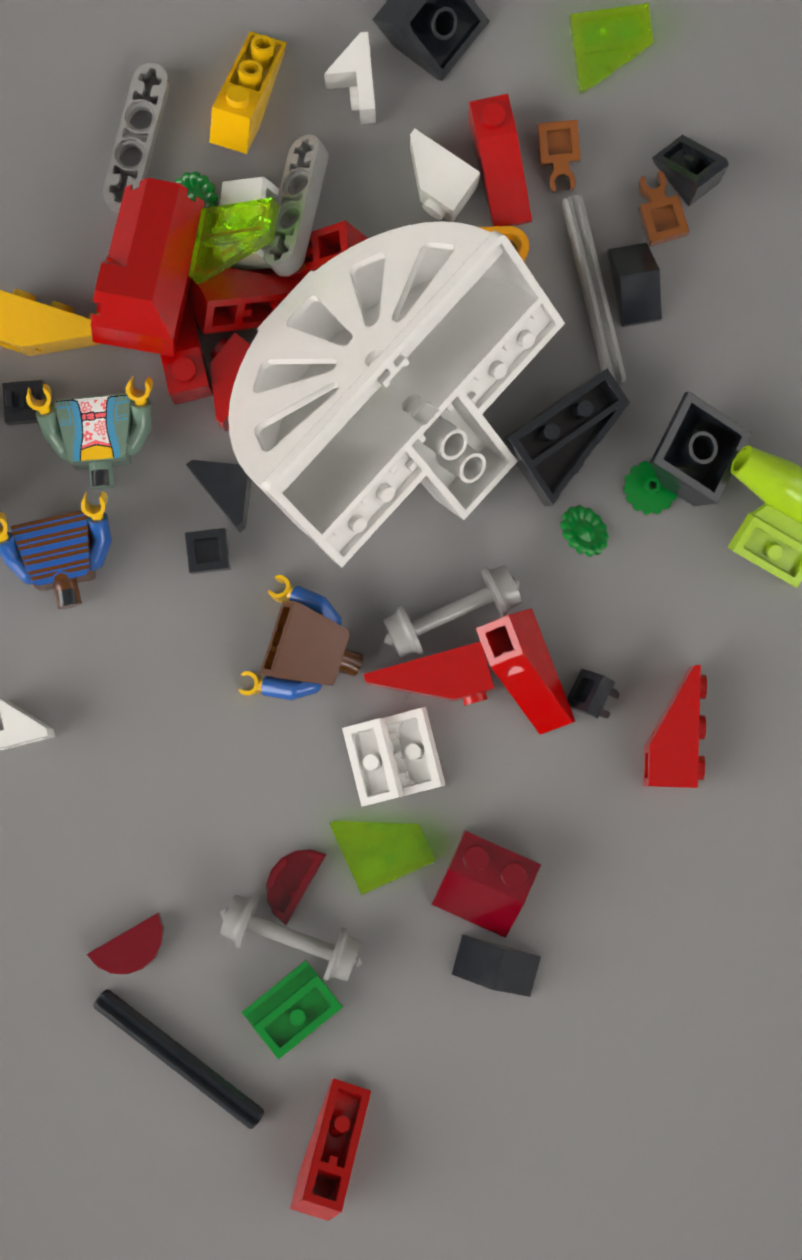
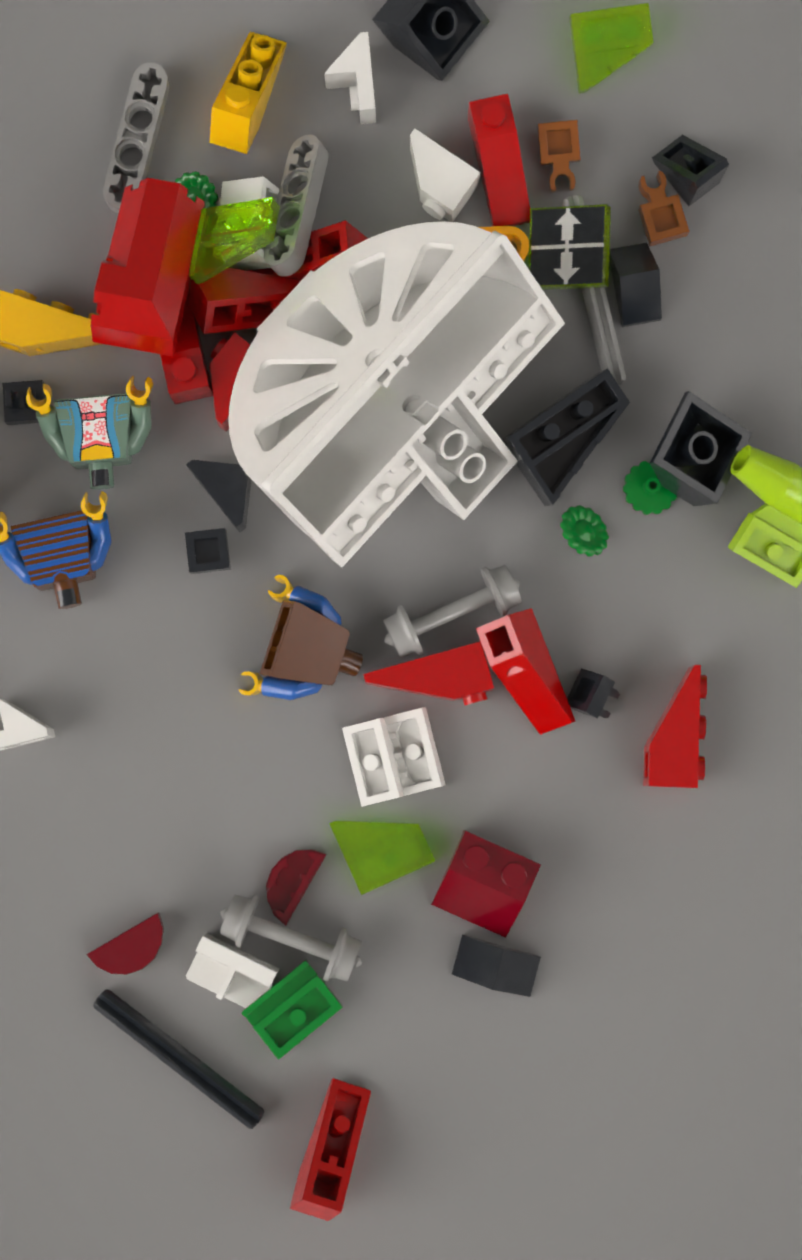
(230, 971): none -> white panel
(570, 246): none -> black tile

